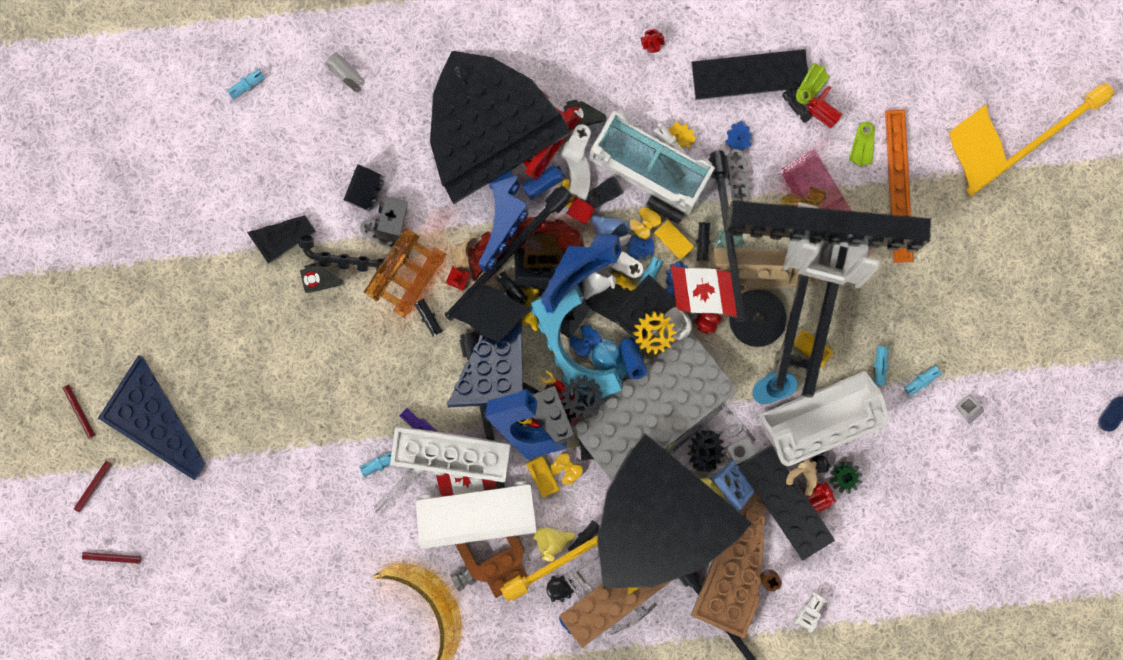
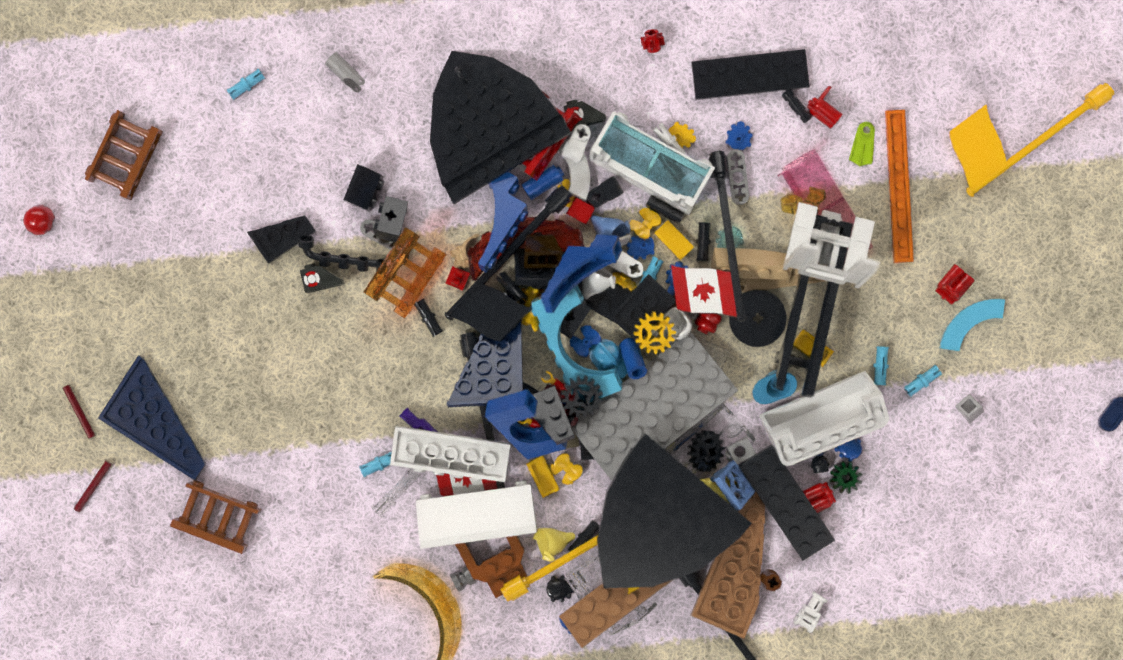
(38, 219): none -> red hair
(111, 557): dark red bar -> none
(134, 170): none -> dark orange fence
(201, 529): none -> dark orange fence
(808, 469): tan helmet -> none
(812, 83): lime piece -> none
(828, 225): black brick -> none
(850, 449): none -> blue piece
(954, 284): none -> red piece
(969, 318): none -> medium azure tile

